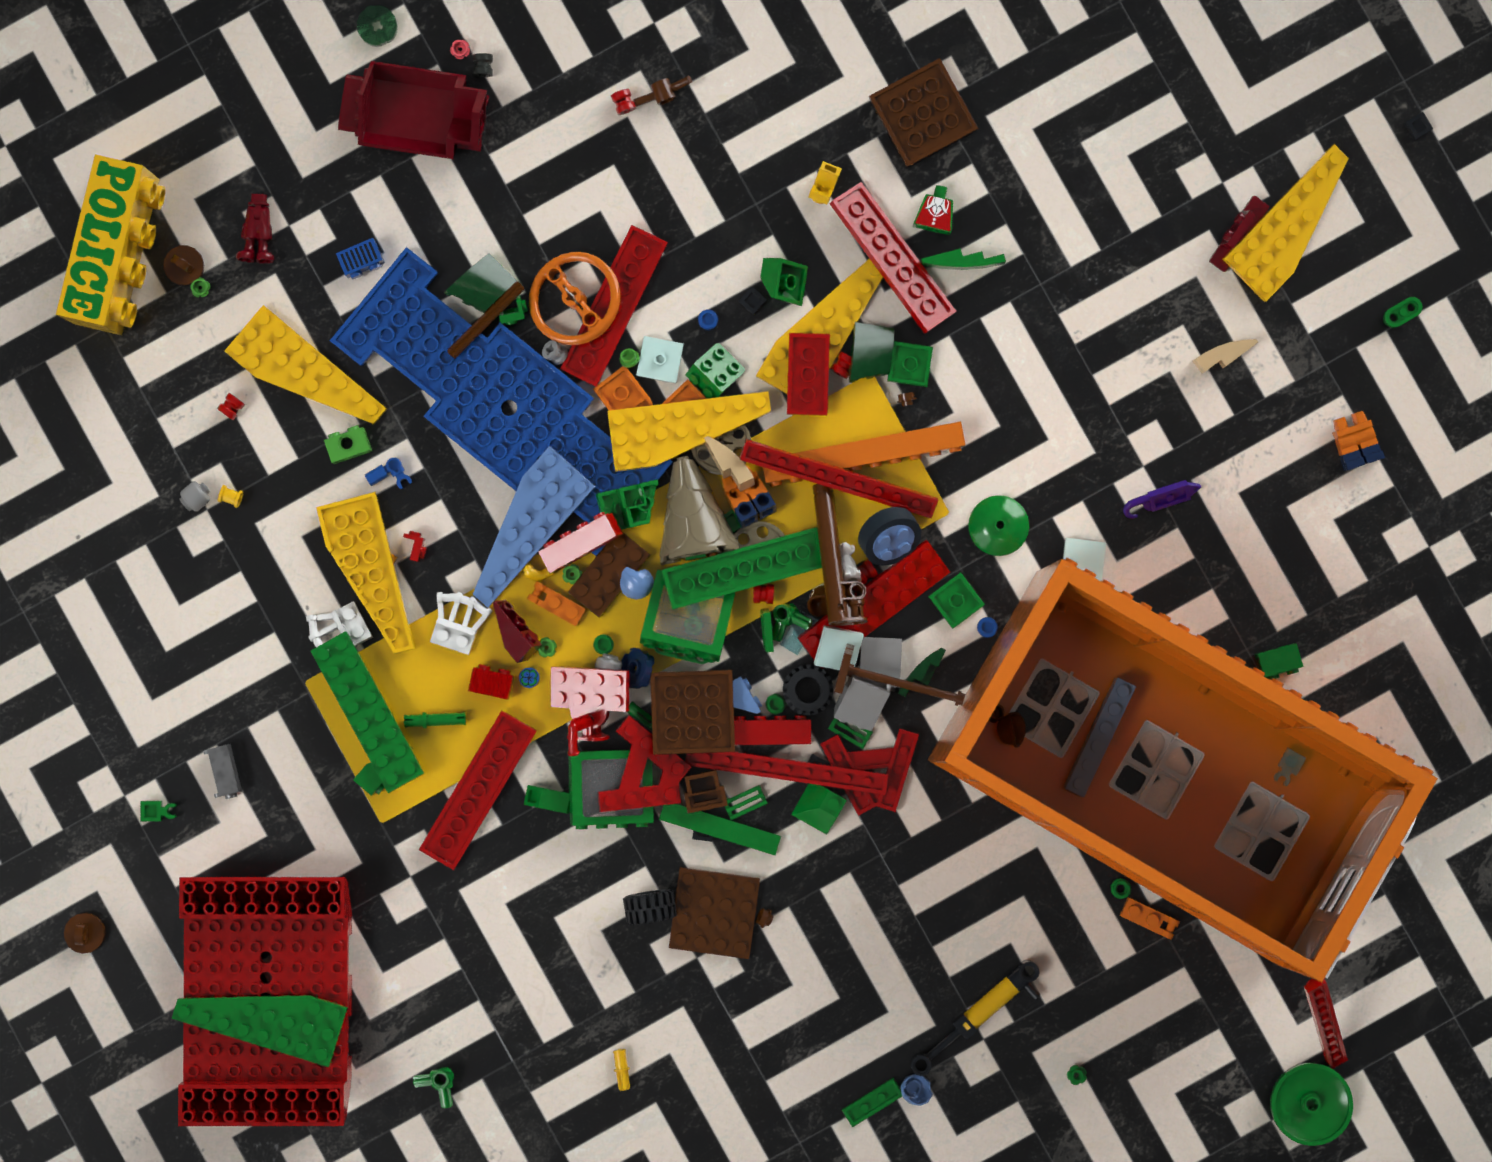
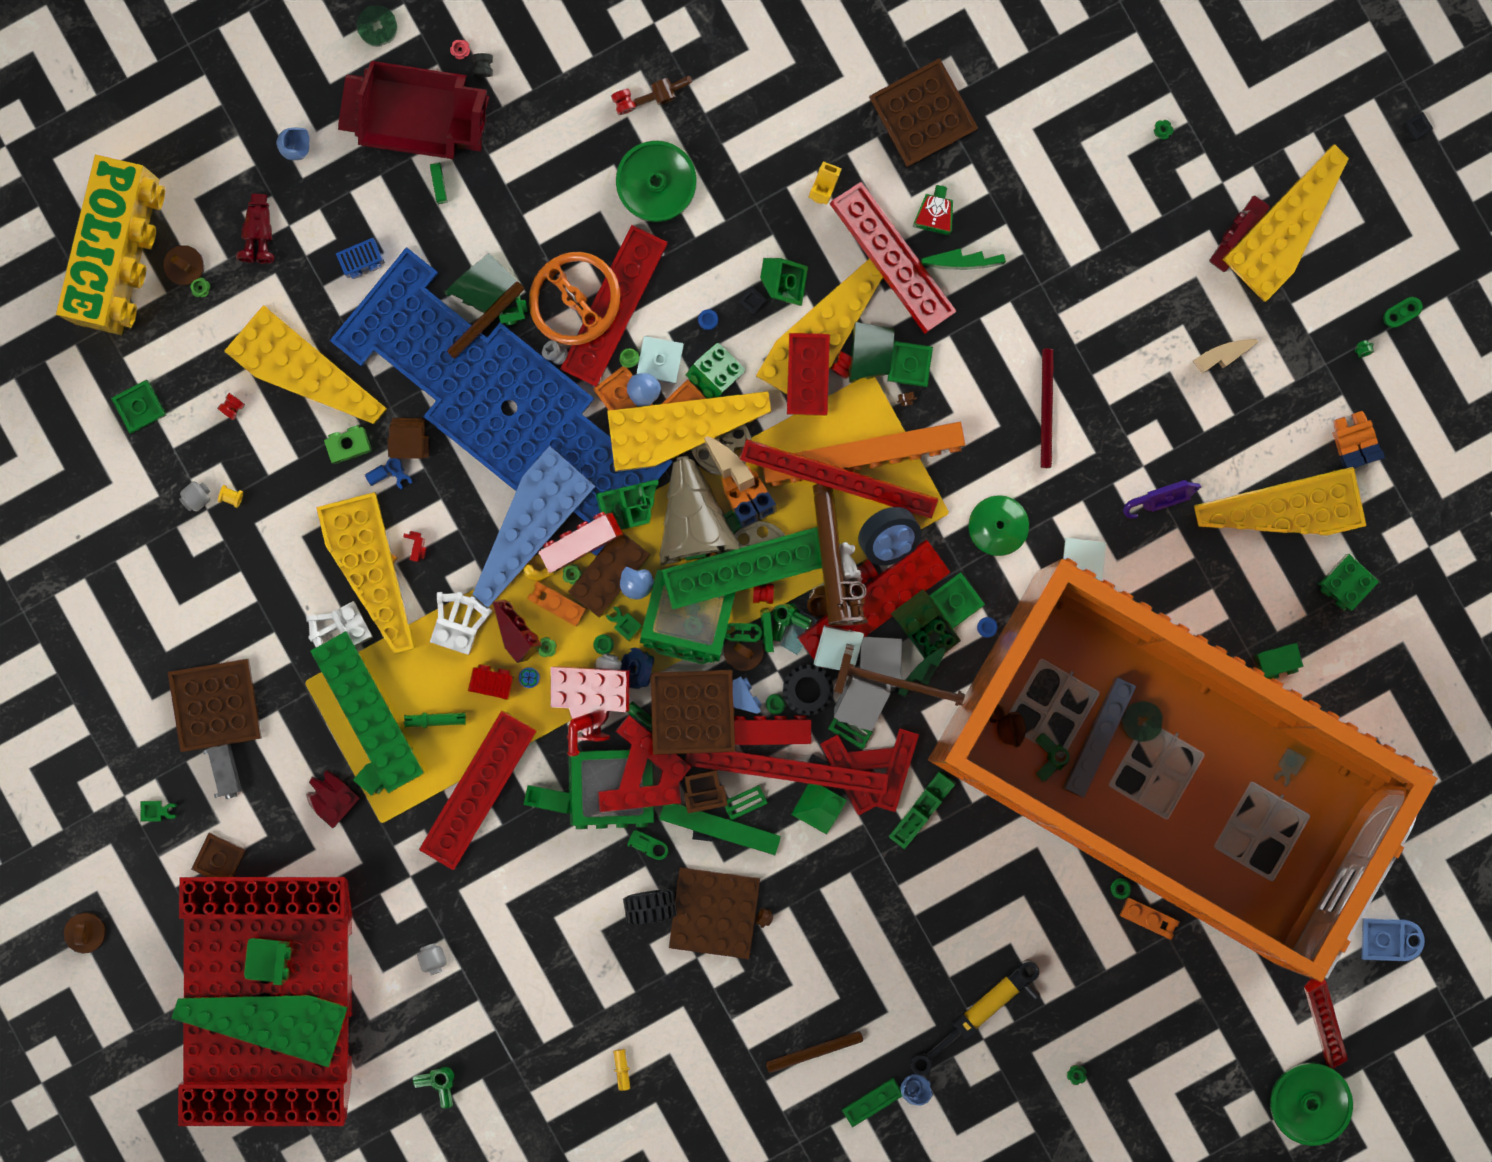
(138, 406): none -> green tile
(214, 705): none -> reddish brown plate
(218, 857): none -> reddish brown tile
(267, 960): none -> green bracket
(293, 143): none -> medium blue hair
(331, 798): none -> dark red plate
(408, 439): none -> reddish brown plate
(431, 959): none -> light grey head
(438, 183): none -> green piece
(626, 625): none -> green plate
(643, 389): none -> medium blue hair
(646, 844): none -> green piece
(656, 181): none -> green dish
(742, 637): none -> green beam
(743, 655): none -> reddish brown tile
(815, 1051): none -> reddish brown axle
(922, 809): none -> green slope
(925, 625): none -> dark green slope
(1046, 408): none -> dark red axle
(1052, 765): none -> green axle
(1130, 721): none -> plate
(1163, 134): none -> green plate
(1304, 506): none -> yellow wing
(1347, 583): none -> green brick
(1364, 349): none -> green plate
(1389, 939): none -> medium blue tile

